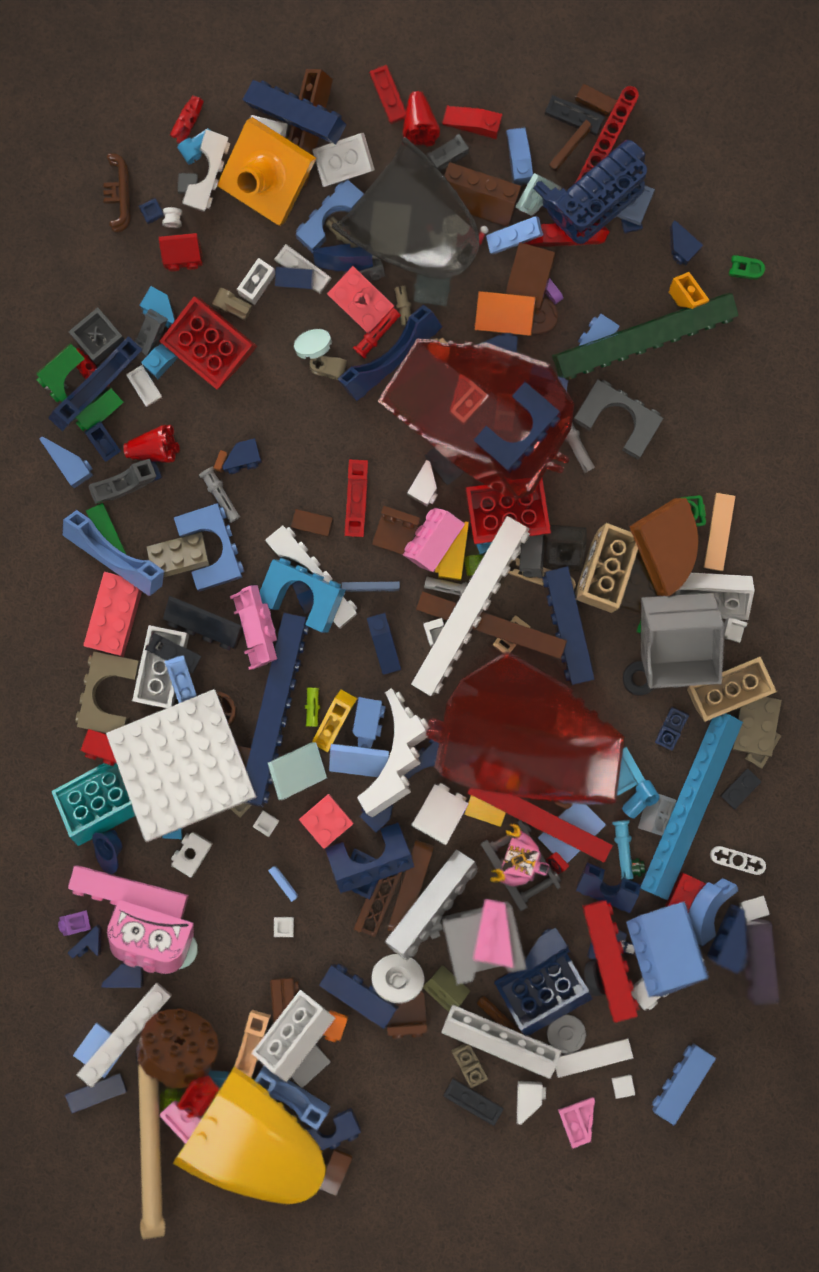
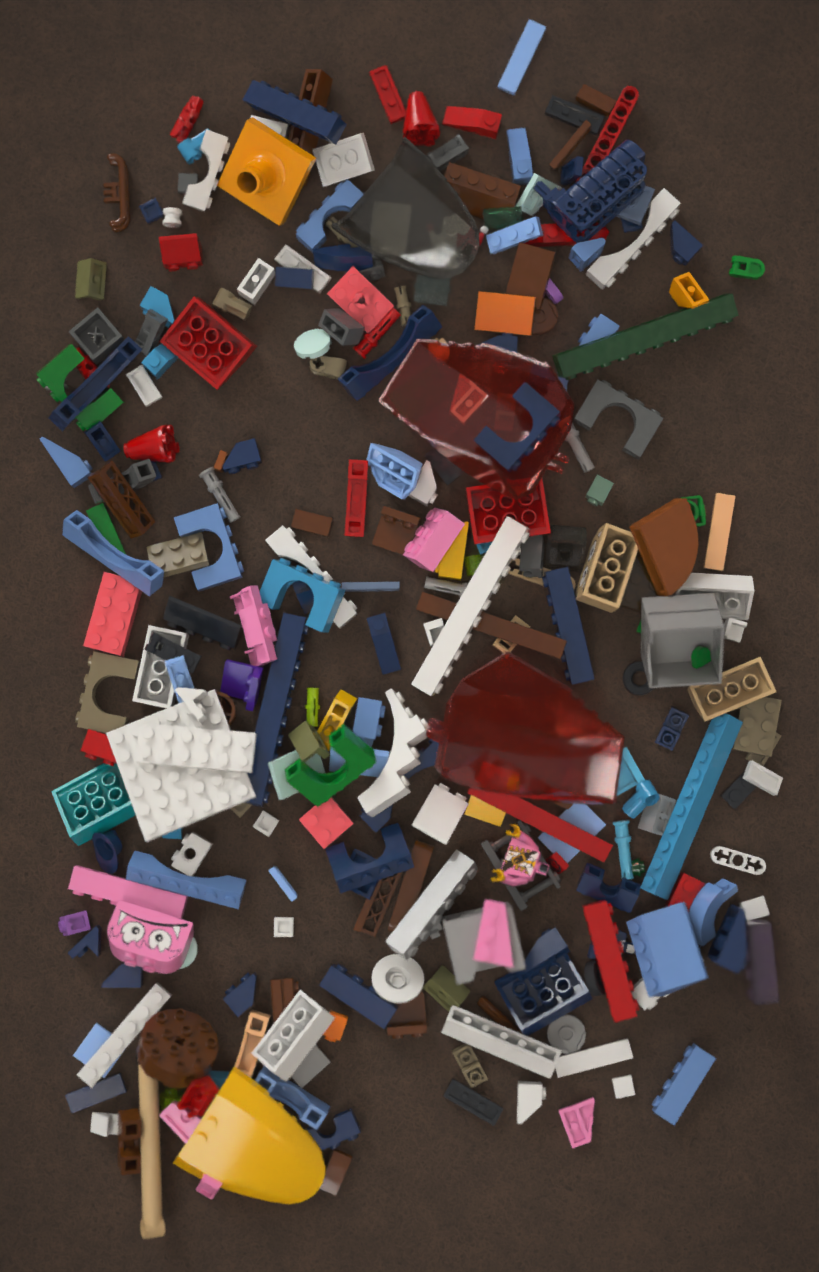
(90, 279): none -> olive panel
(104, 1123): none -> white slope
(118, 502): none -> reddish brown fence
(128, 1141): none -> reddish brown arch
(190, 698): none -> white slope
(196, 748): none -> white plate
(208, 1186): none -> bright pink tile
(220, 890): none -> medium blue arch
(242, 682): none -> dark purple bracket
(243, 995): none -> dark blue slope
(308, 742): none -> olive panel
(321, 786): none -> green arch
(341, 326): none -> dark grey brick
(394, 469): none -> light blue wedge
(502, 217): none -> clear green plate
(521, 57): none -> light blue tile
(571, 171): none -> dark blue tile
(586, 252): none -> medium blue tile
(599, 491): none -> sand green brick
(607, 267): none -> white arch
(700, 656): none -> green tile
(762, 778): none -> white tile

